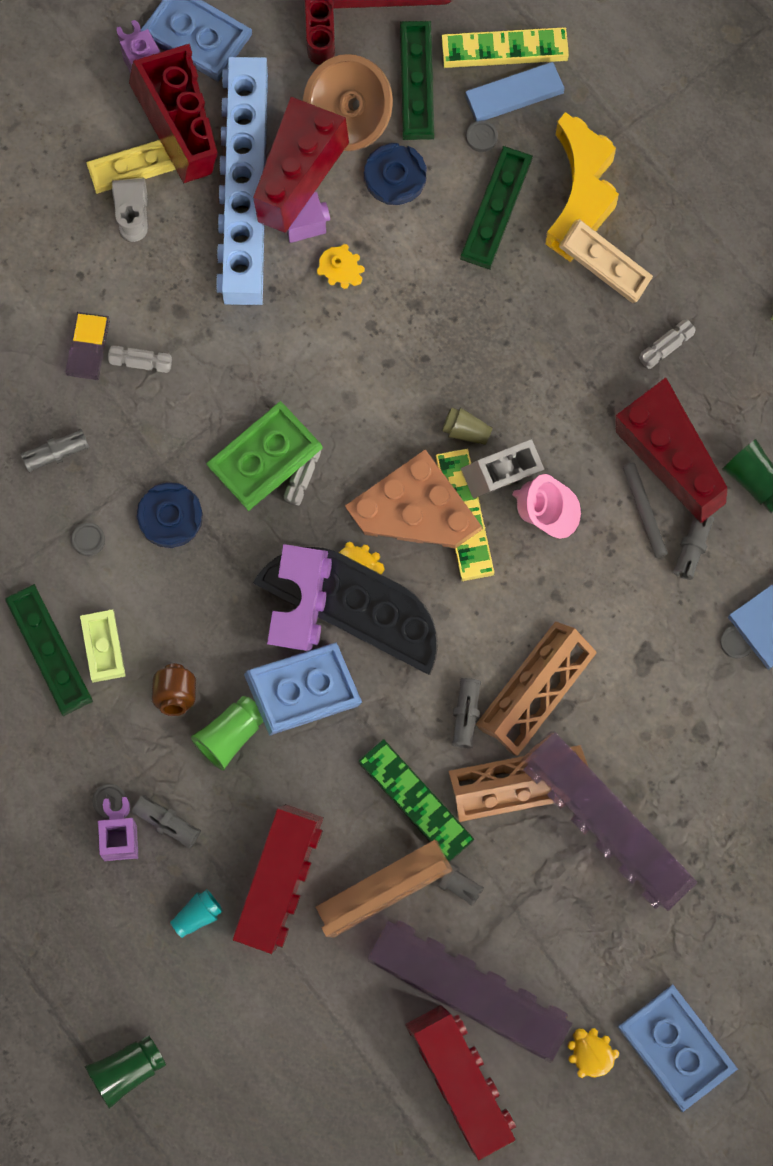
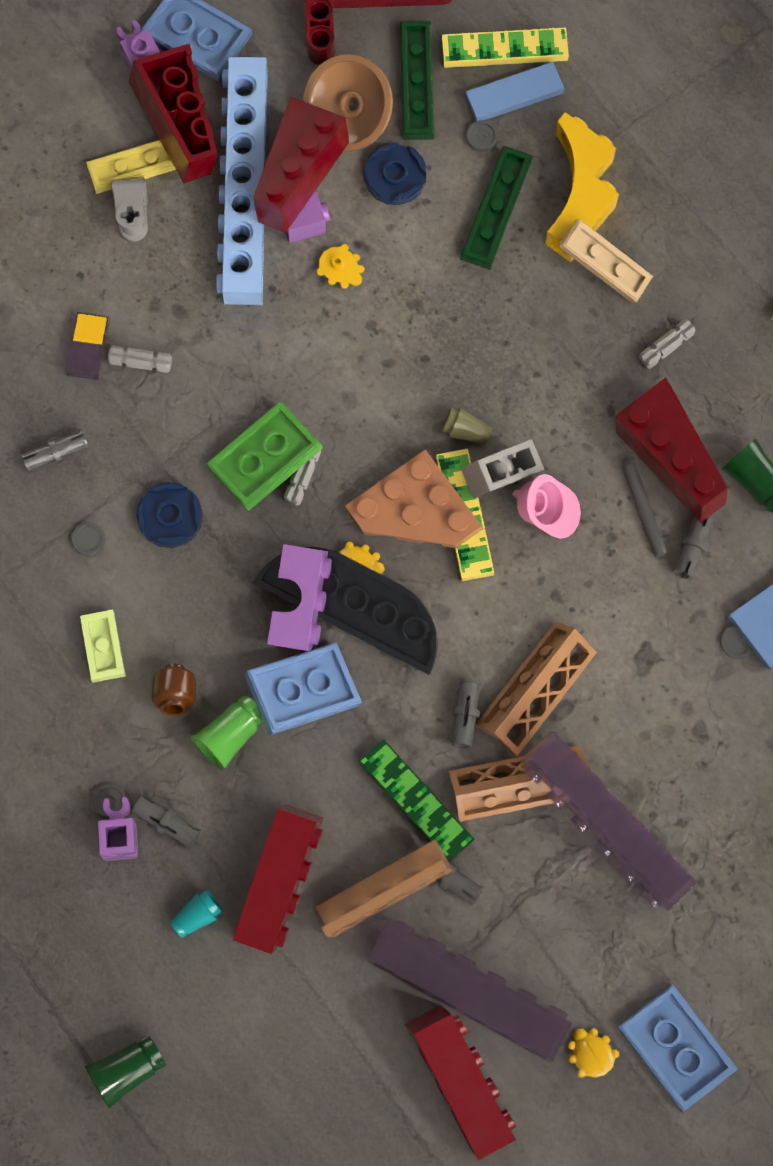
(48, 650): dark green tile -> none

